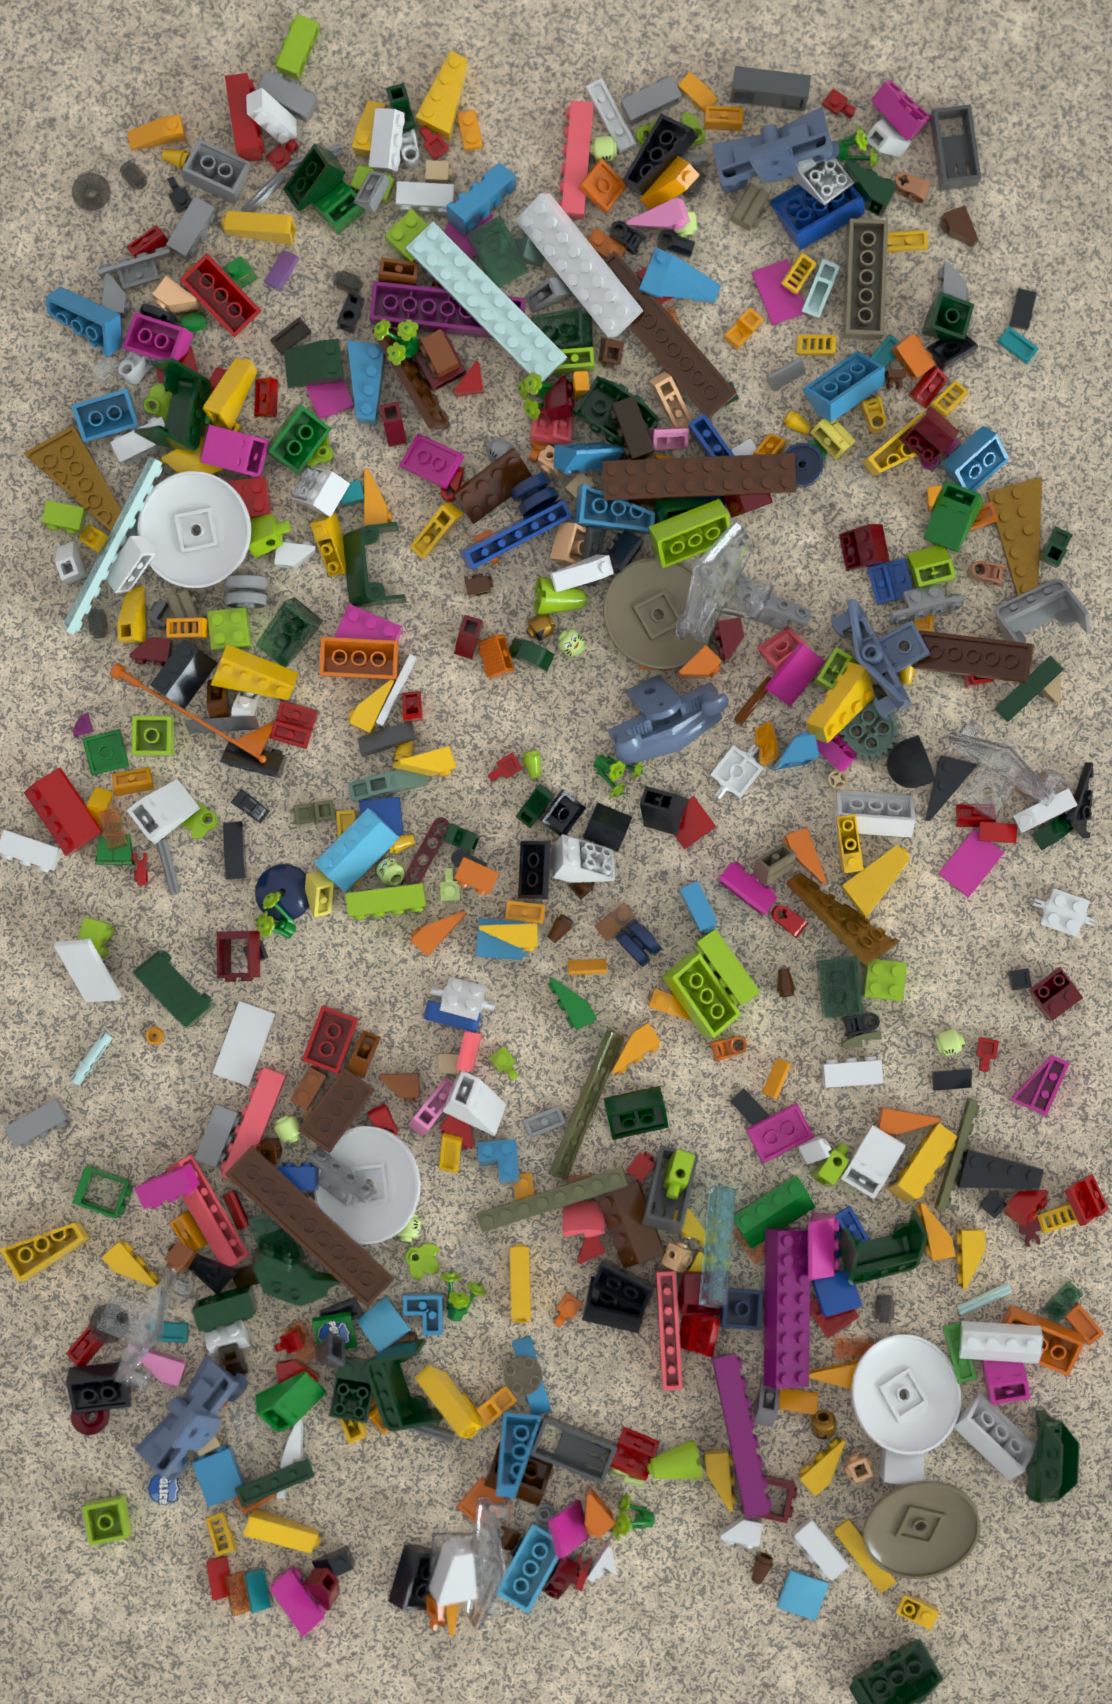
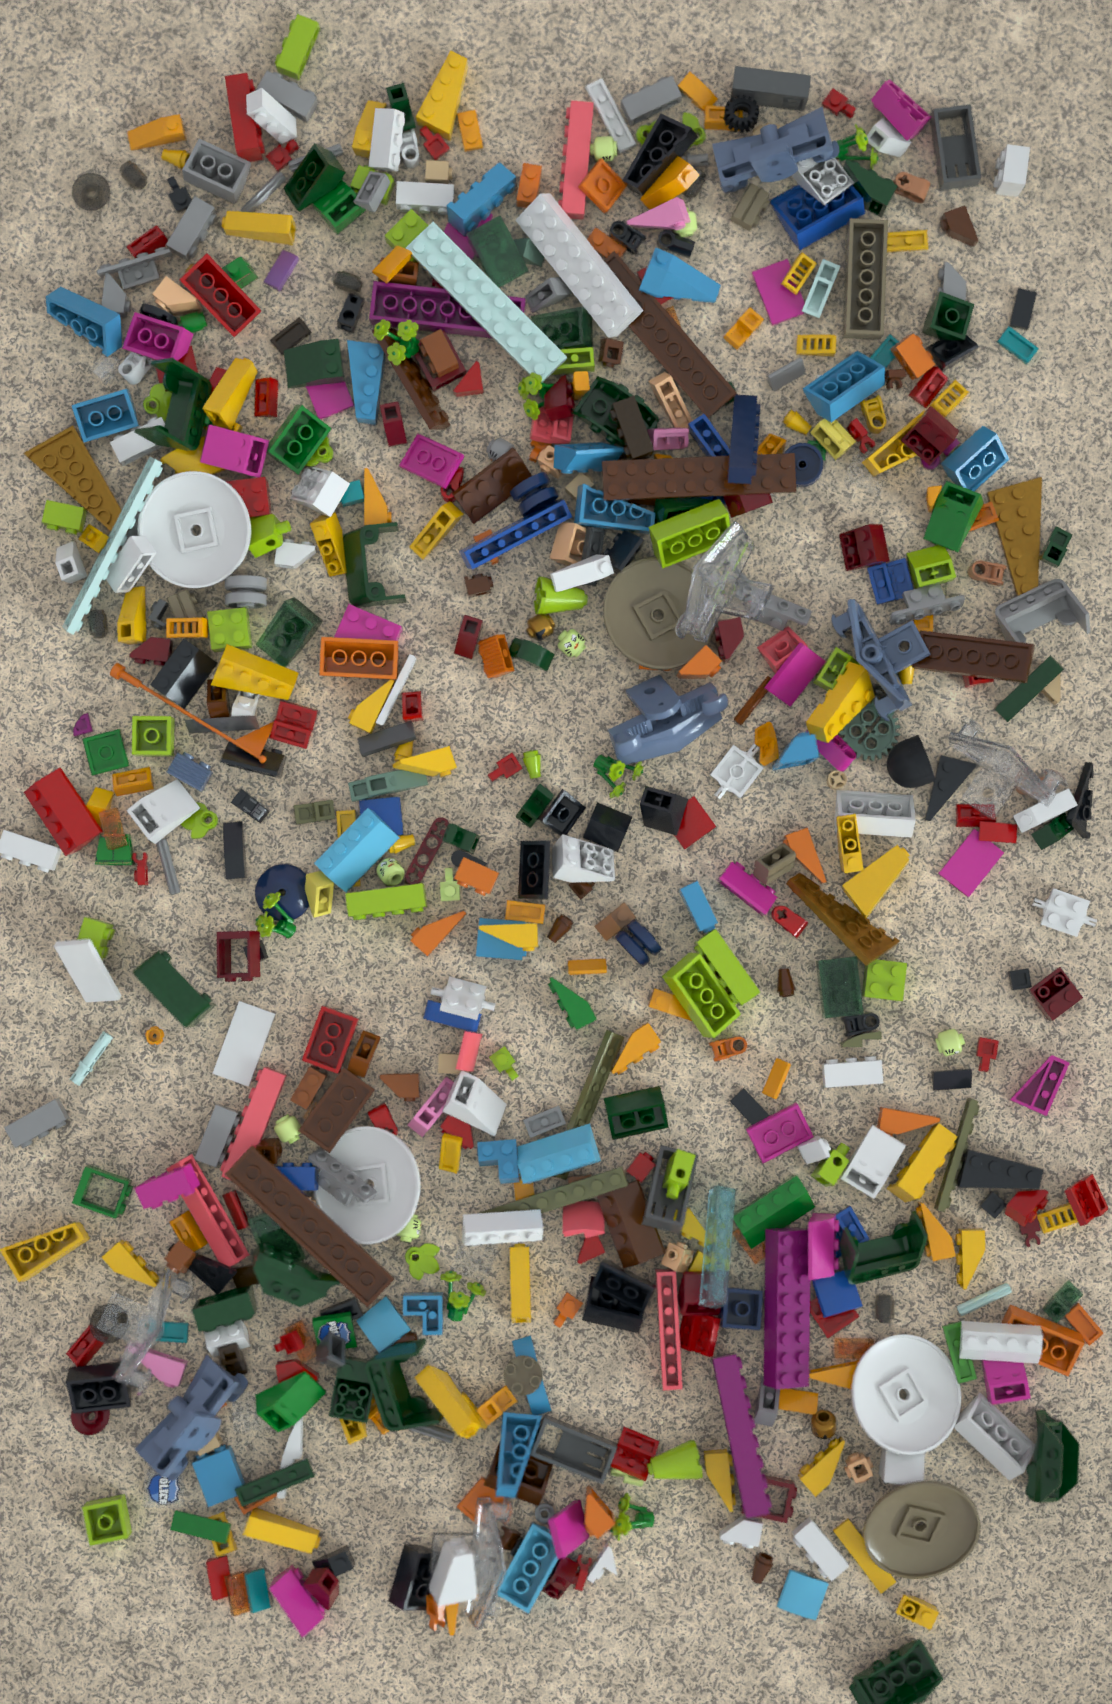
(189, 771): none -> sand blue brick
(200, 1526): none -> green tile
(392, 263): none -> light orange slope
(502, 1227): none -> white slope
(529, 184): none -> orange brick
(557, 1154): none -> medium azure slope
(744, 431): none -> dark blue brick
(745, 105): none -> black tyre
(859, 434): none -> red plate
(1012, 170): none -> white brick

